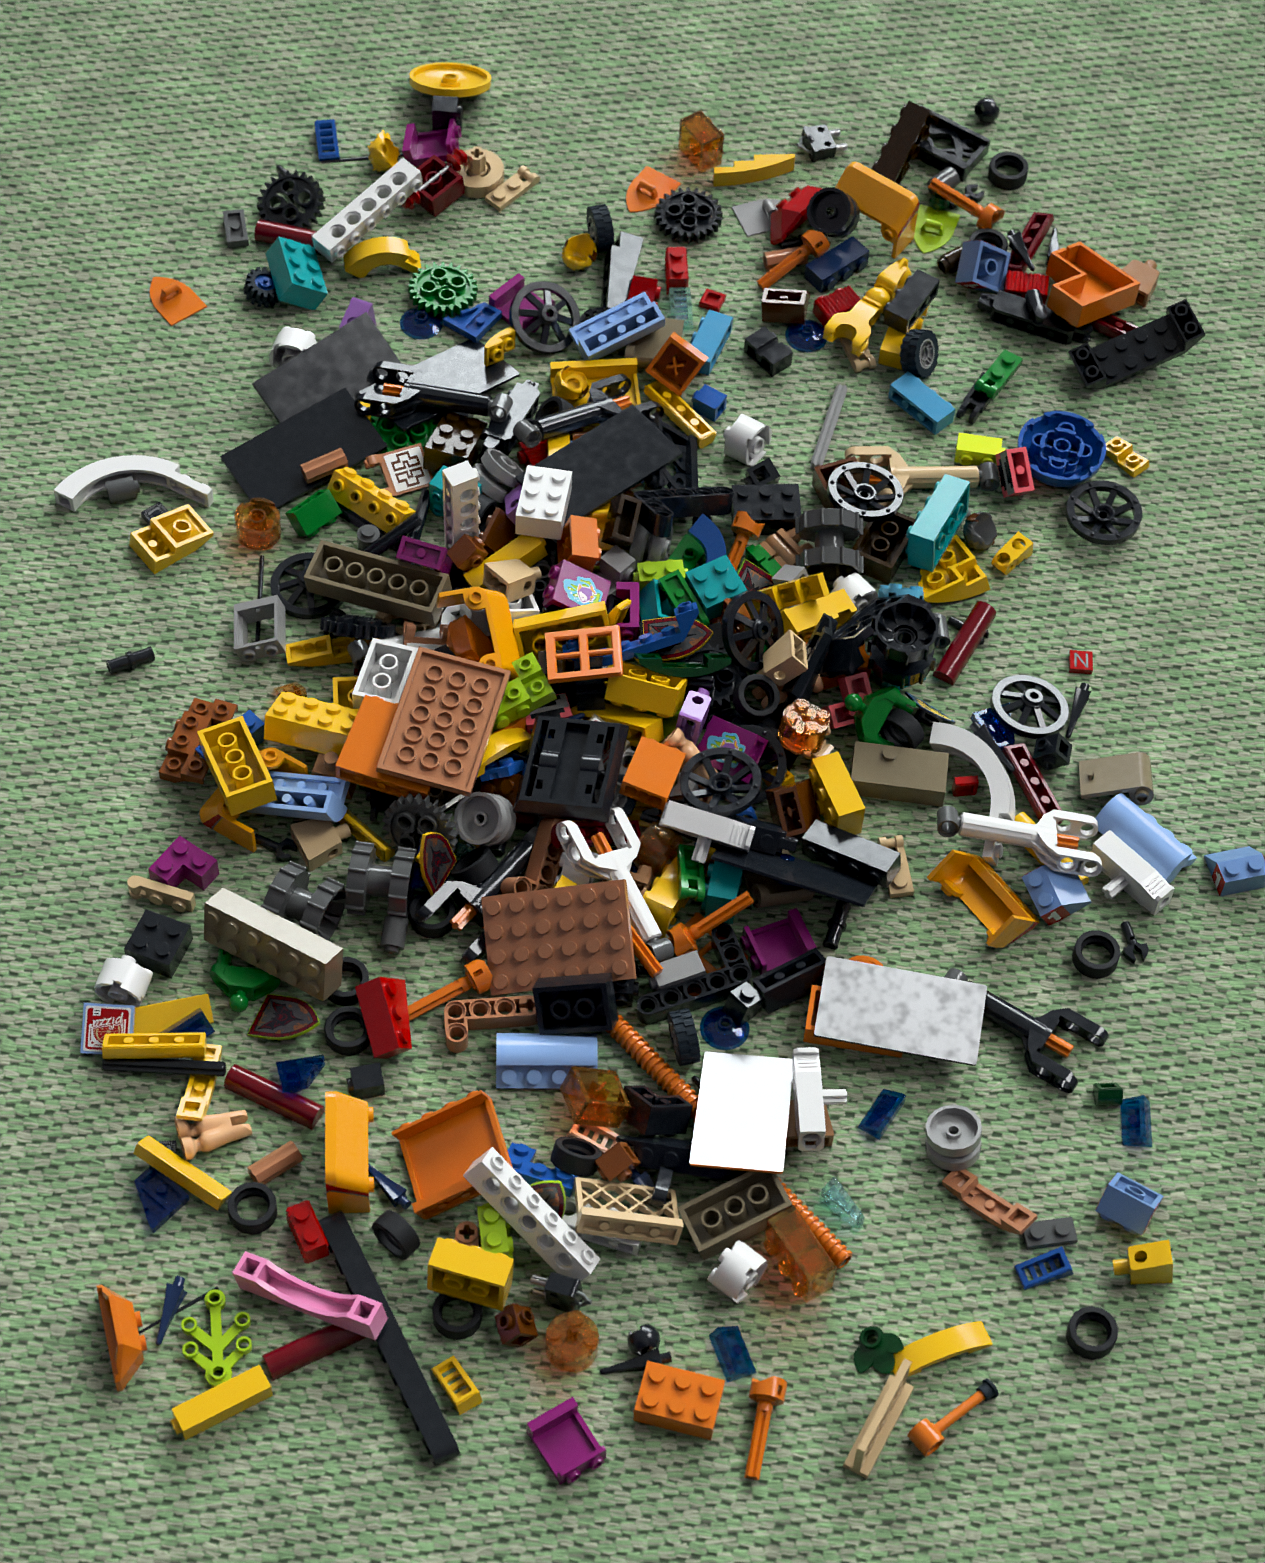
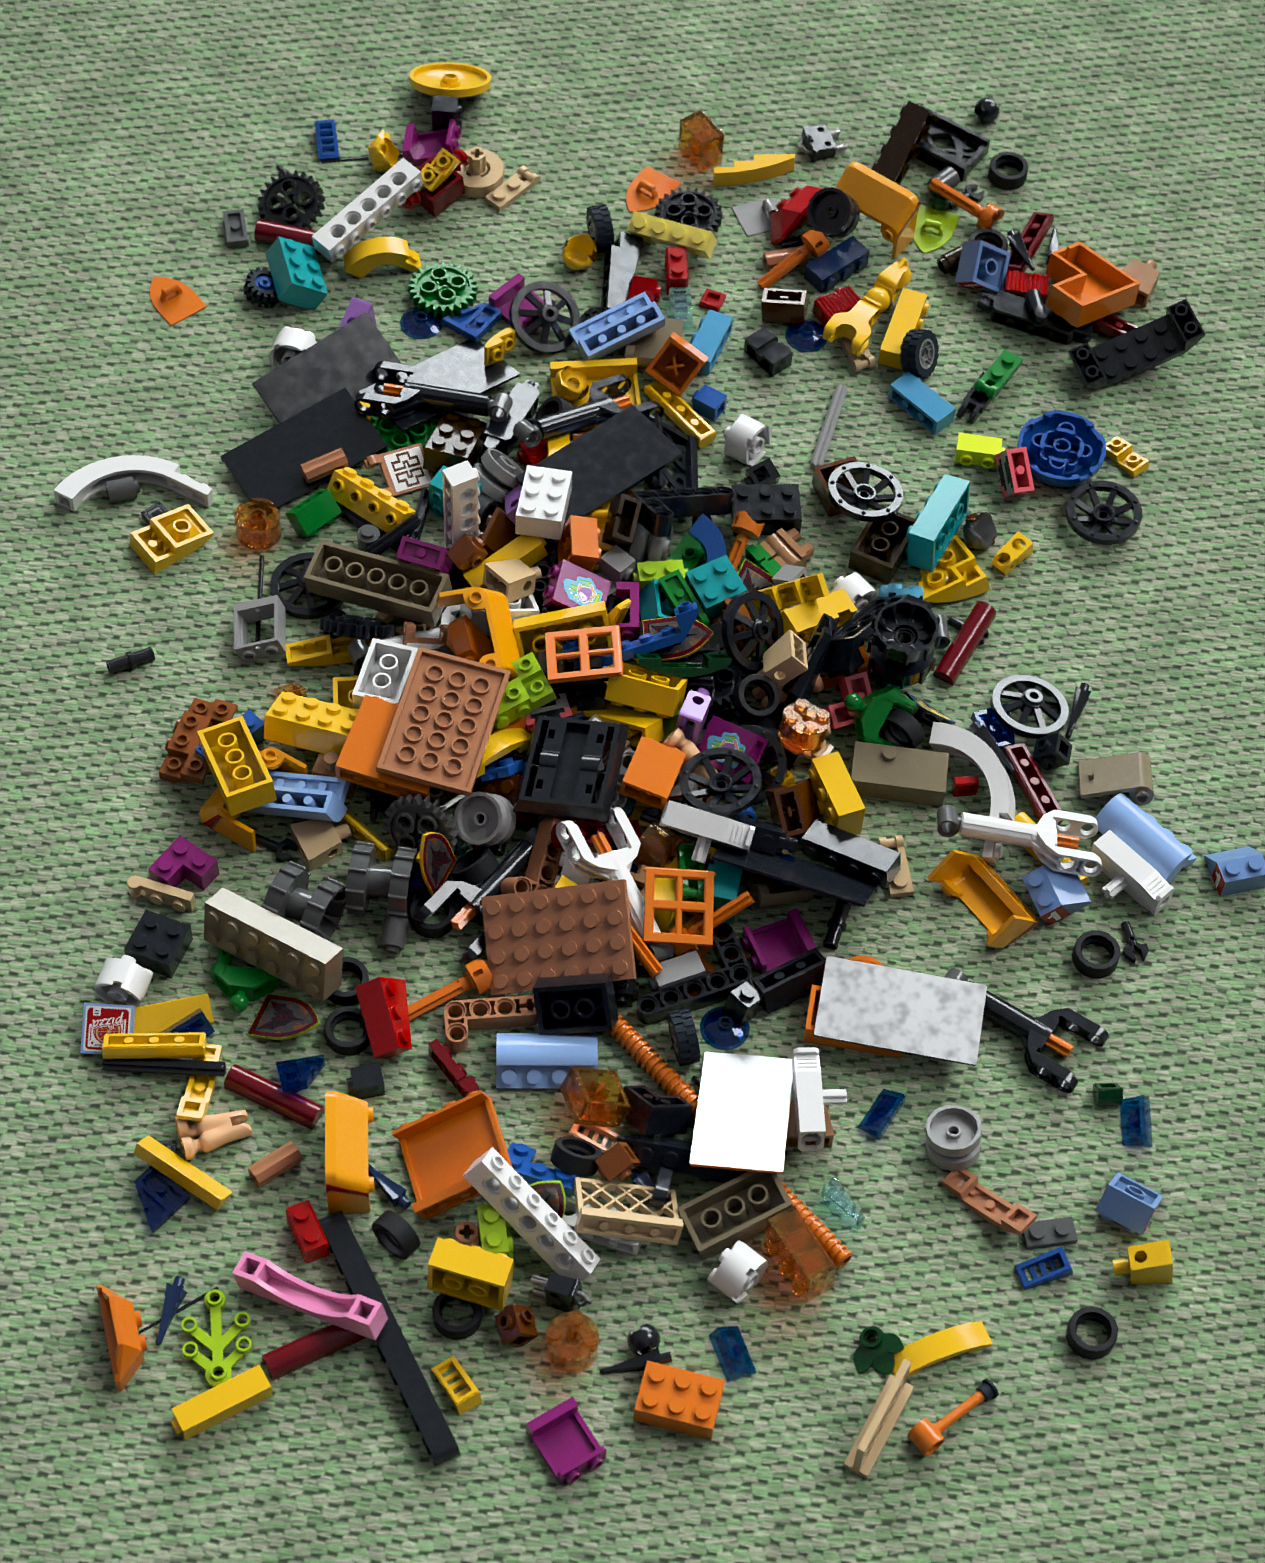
(252, 1226): black tyre -> none
(438, 171): none -> yellow slope
(454, 1072): none -> dark red hinge
(656, 229): none -> light yellow arch
(678, 906): none -> orange window
(767, 1395): orange piece -> none
(829, 531): dark grey piece -> none
(910, 301): black brick -> none
(922, 476): tan piece -> none
(1080, 662): red tile -> none

